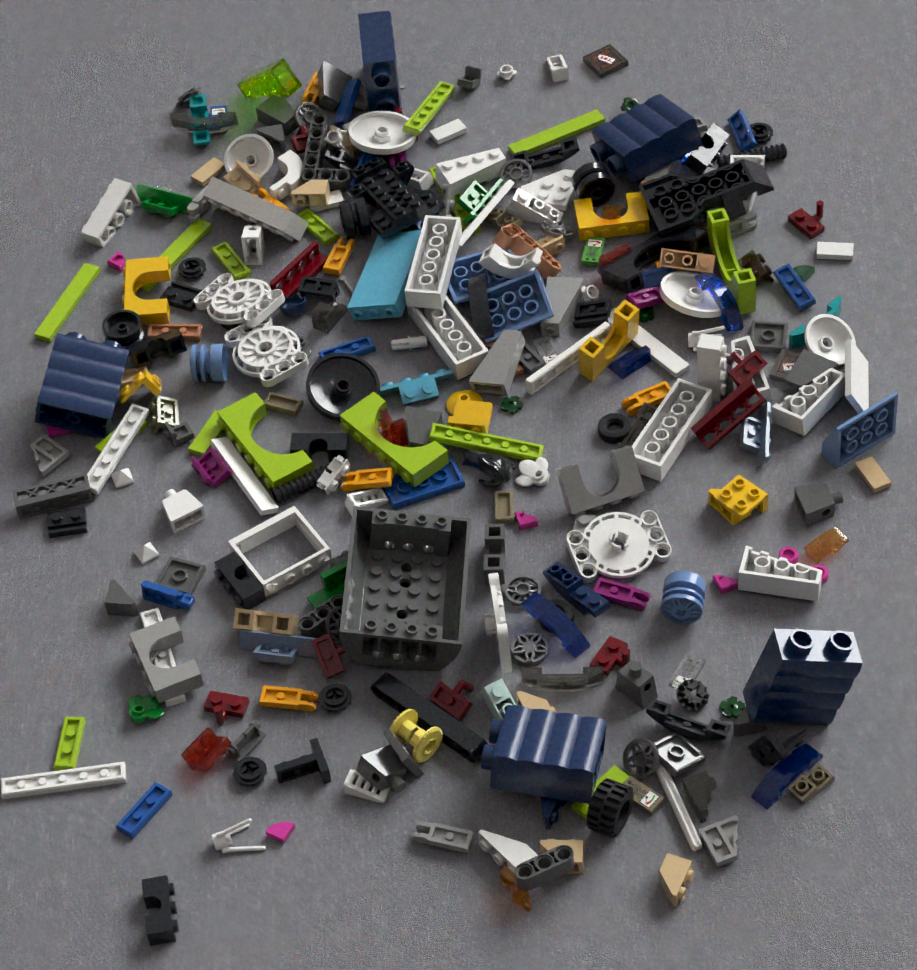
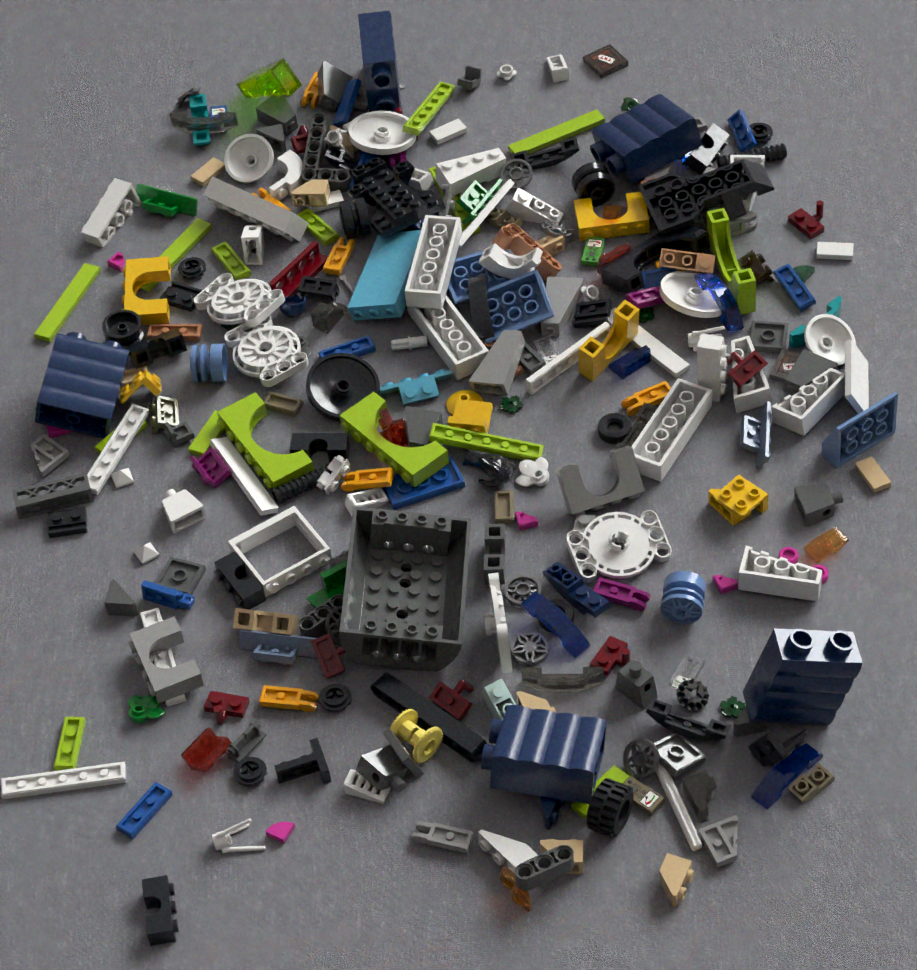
(198, 206): light grey hinge -> none
(243, 178): tan bracket -> none
(307, 115): flat silver wheel -> none
(553, 189): white plate -> none
(725, 412): dark red fence -> none

